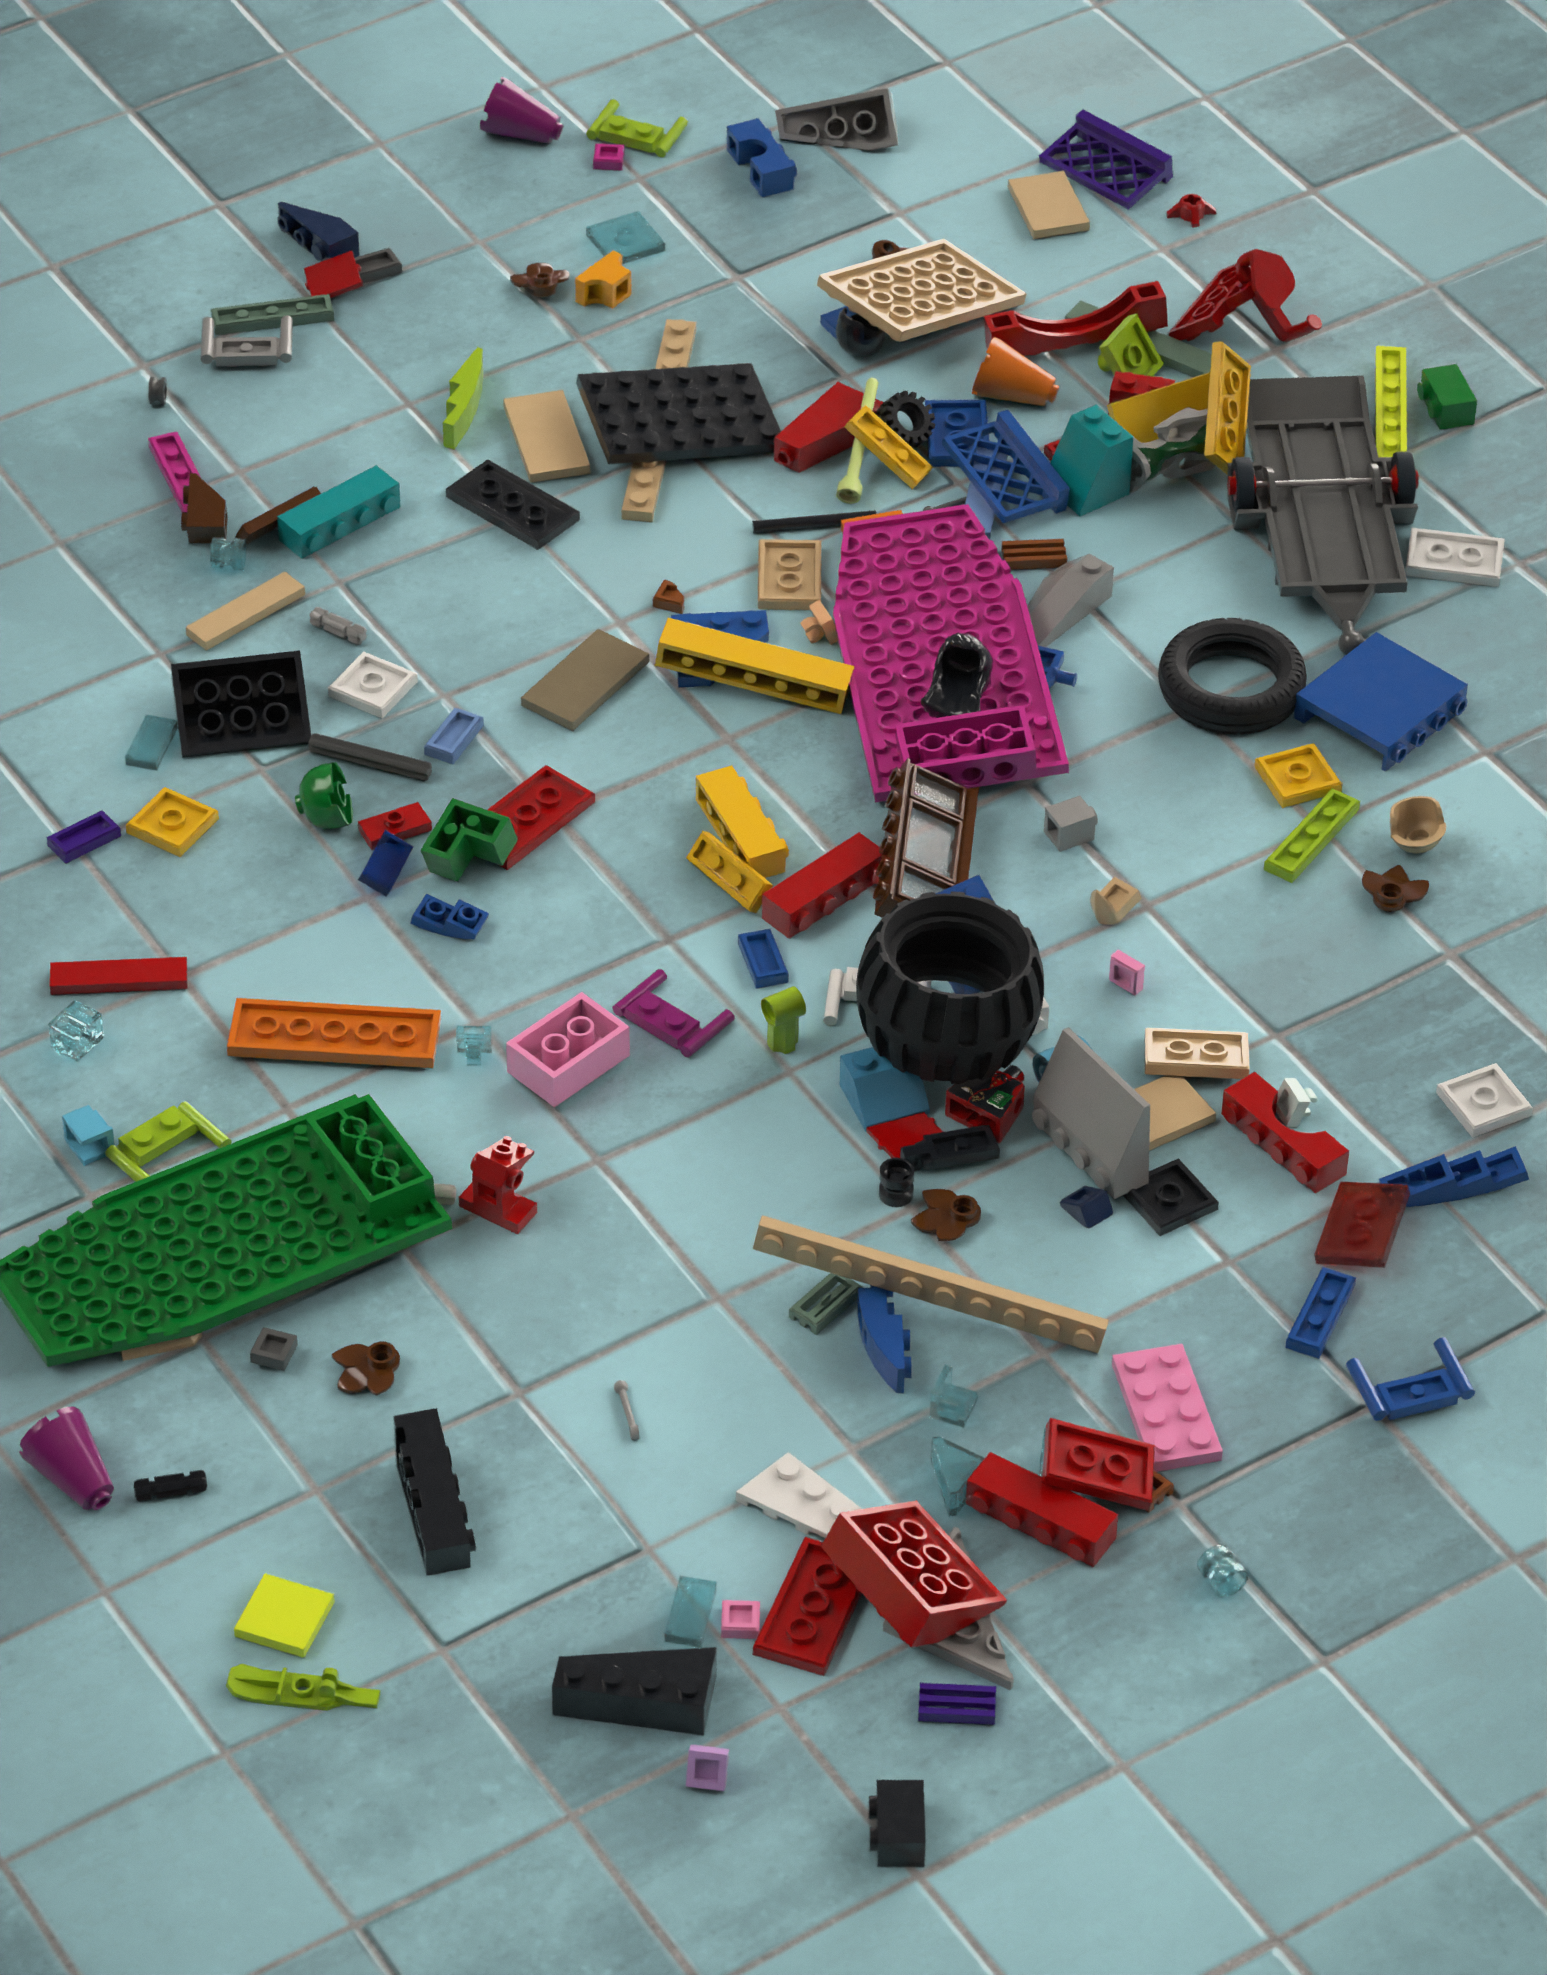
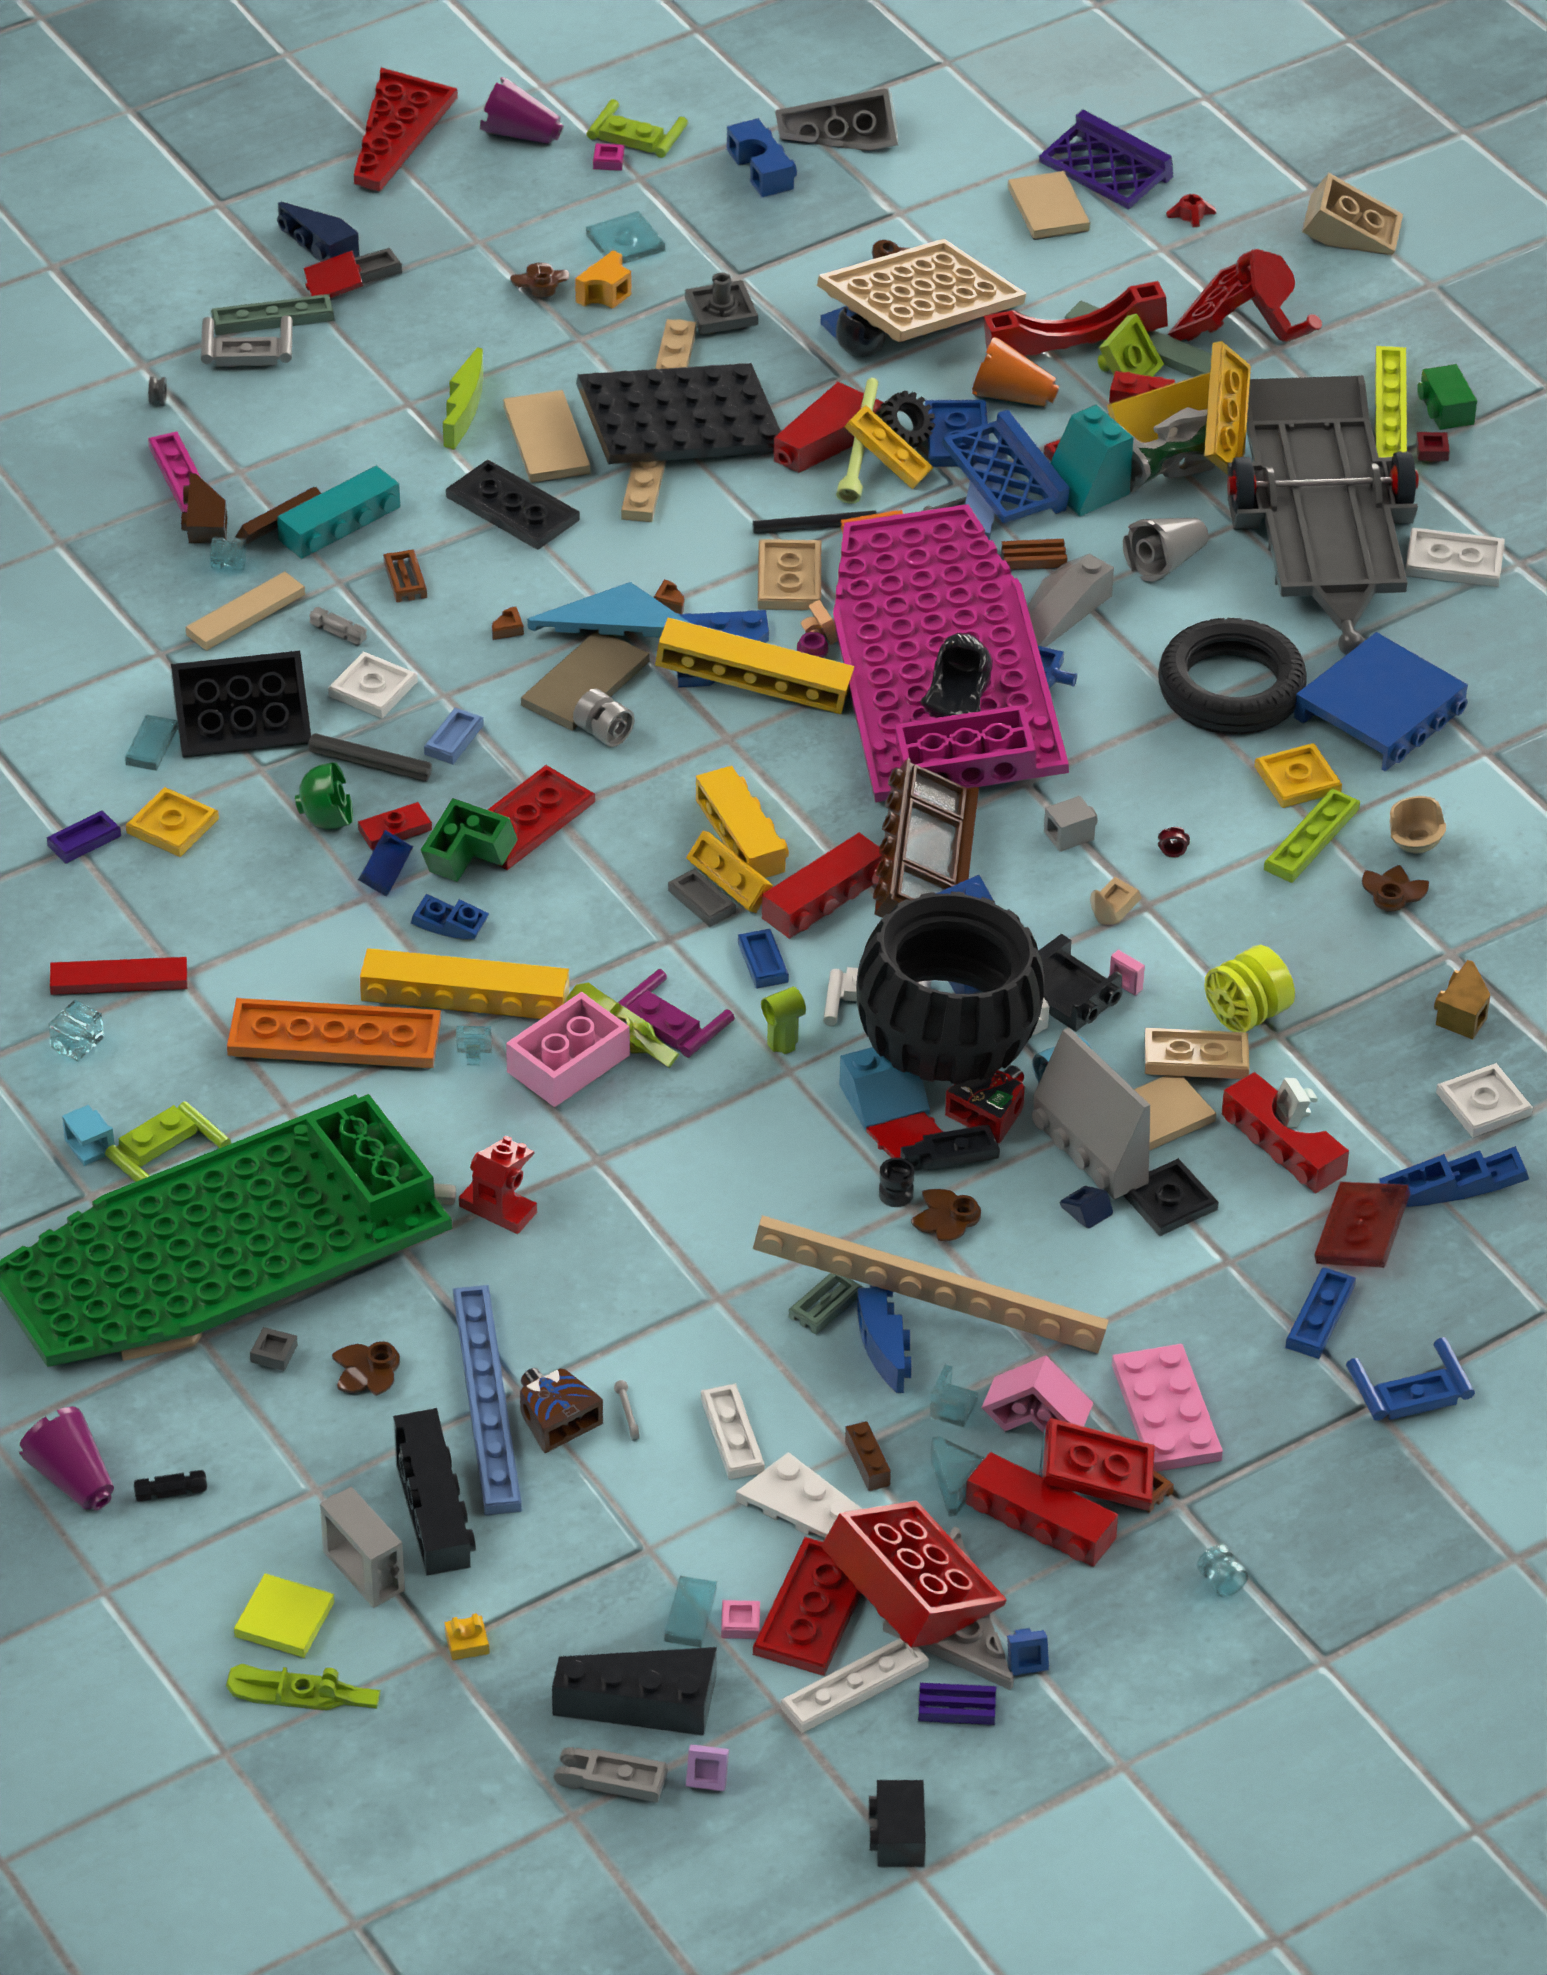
(362, 1546): none -> light grey window
(397, 123): none -> red wing
(408, 590): none -> dark orange tile
(462, 984): none -> yellow brick
(466, 1637): none -> yellow tile
(487, 1400): none -> medium blue tile
(508, 624): none -> dark orange tile
(558, 1407): none -> reddish brown torso
(603, 717): none -> light grey wheel
(610, 613): none -> dark azure tile
(611, 1773): none -> light grey hinge
(640, 1032): none -> lime piece
(702, 897): none -> dark grey tile
(721, 305): none -> dark grey plate
(732, 1431): none -> white tile
(813, 644): none -> magenta plate
(853, 1684): none -> white tile
(867, 1456): none -> reddish brown piece
(1027, 1651): none -> blue tile
(1035, 1395): none -> bright pink brick
(1074, 989): none -> black panel
(1162, 545): none -> light grey cone
(1176, 847): none -> dark red plate
(1249, 988): none -> neon yellow wheel
(1350, 218): none -> tan slope
(1432, 446): none -> dark red plate
(1464, 1003): none -> pearl gold slope

